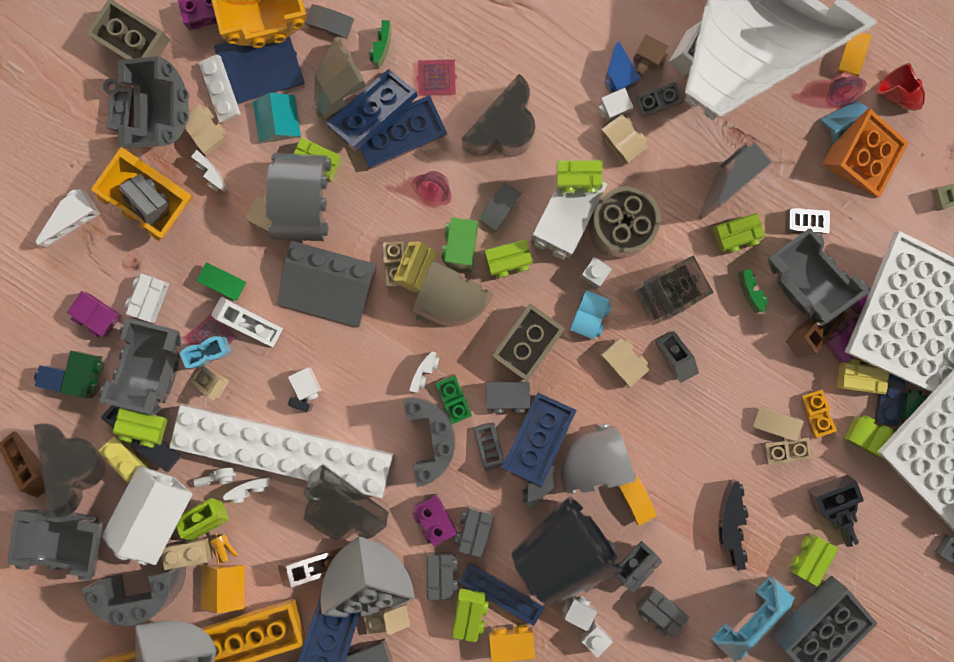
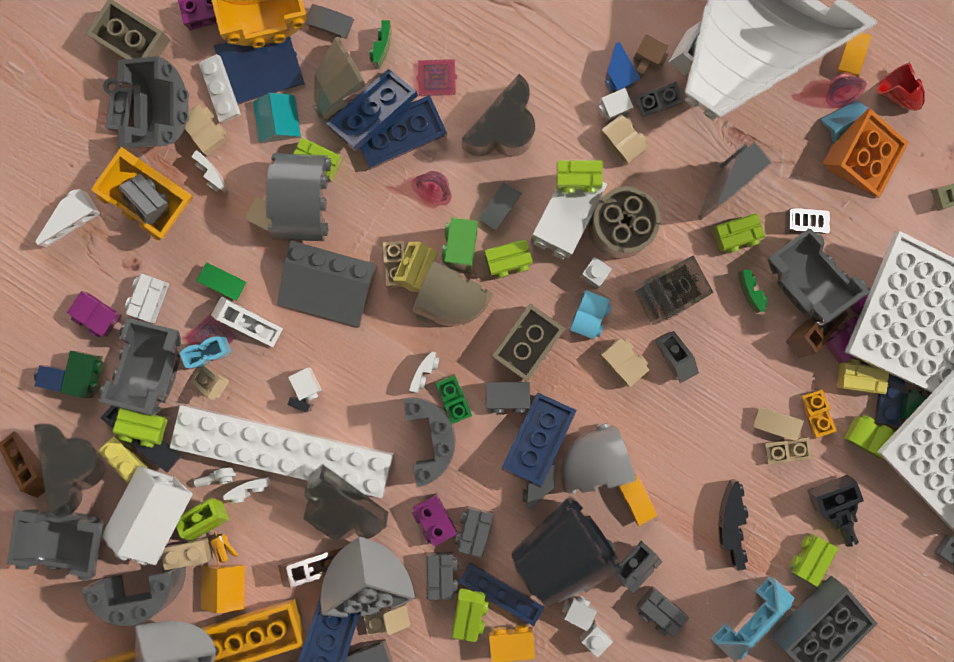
(486, 428): dark grey slope -> none

